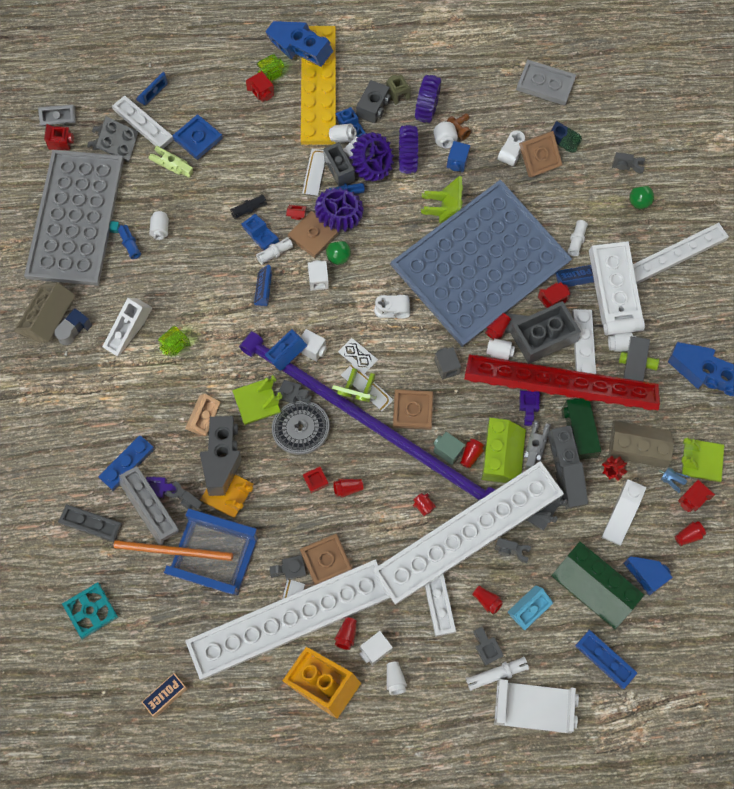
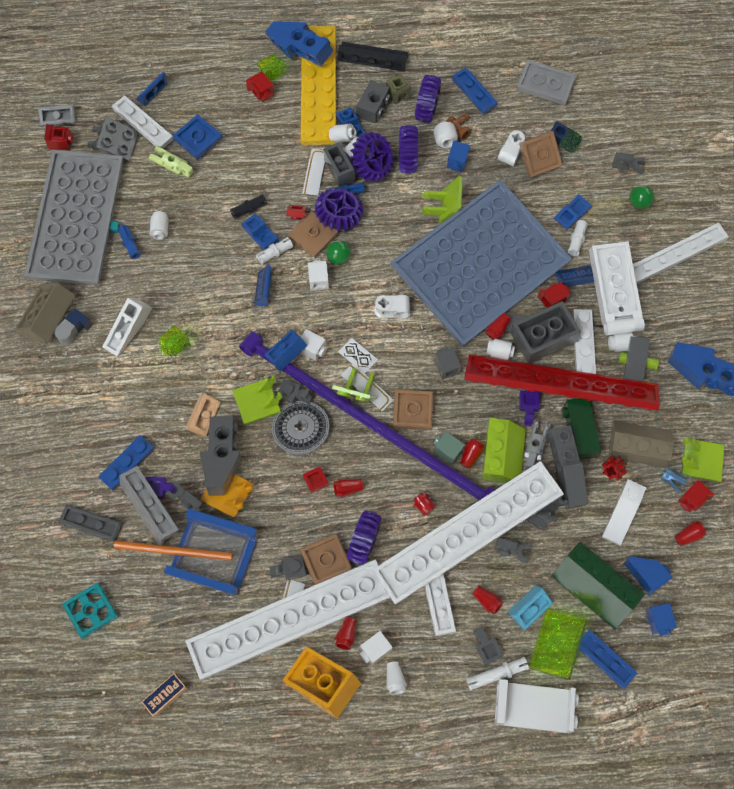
(364, 537): none -> dark purple gear
(372, 56): none -> black fence
(474, 90): none -> blue plate
(558, 644): none -> clear neon green plate
(573, 212): none -> blue slope
(661, 619): none -> blue brick

